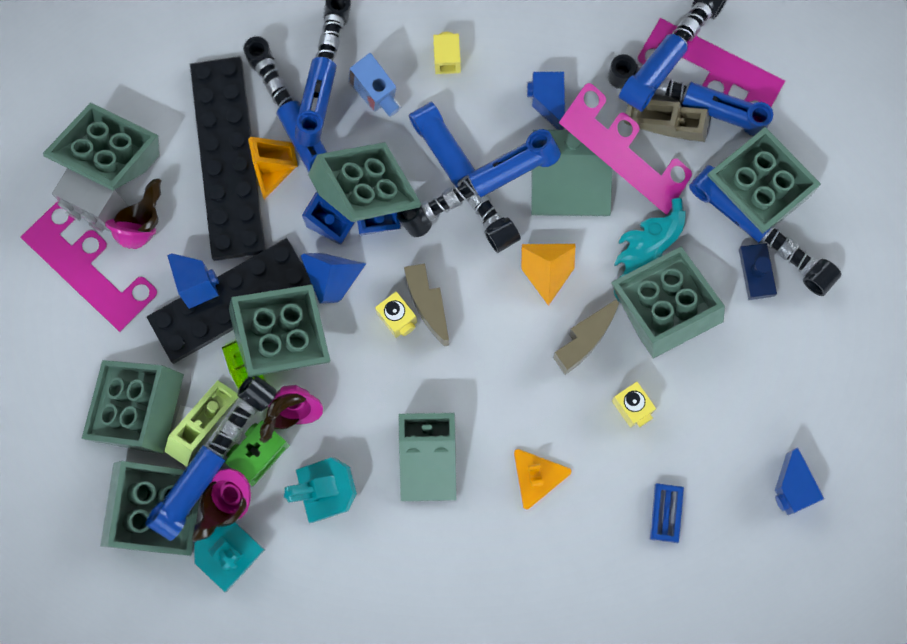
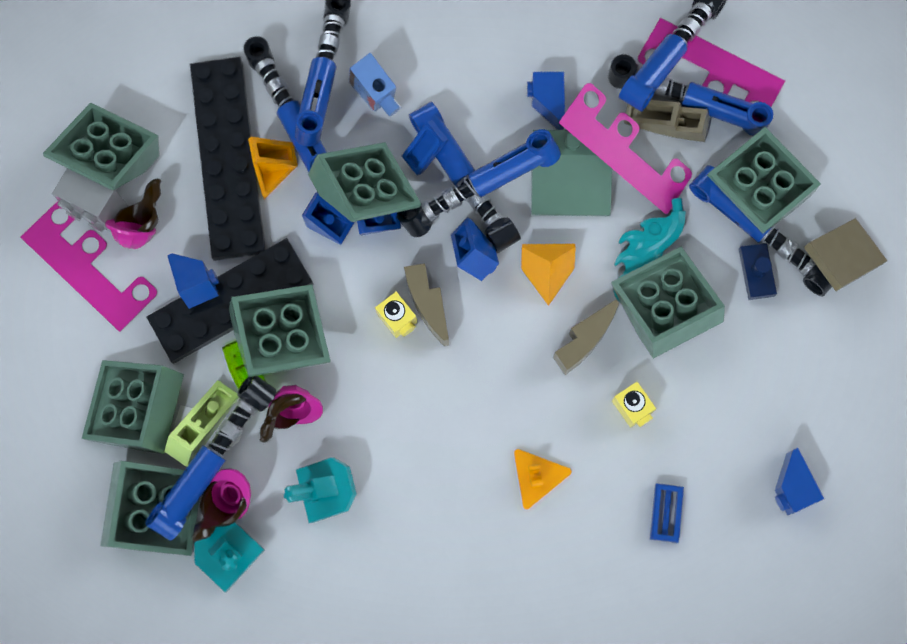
(249, 465): bright green brick -> none
(331, 275): blue slope -> none
(424, 147): none -> blue tile
(427, 457): sand green slope -> none
(447, 53): light yellow brick -> none
(473, 250): none -> blue slope
(845, 254): none -> dark tan tile

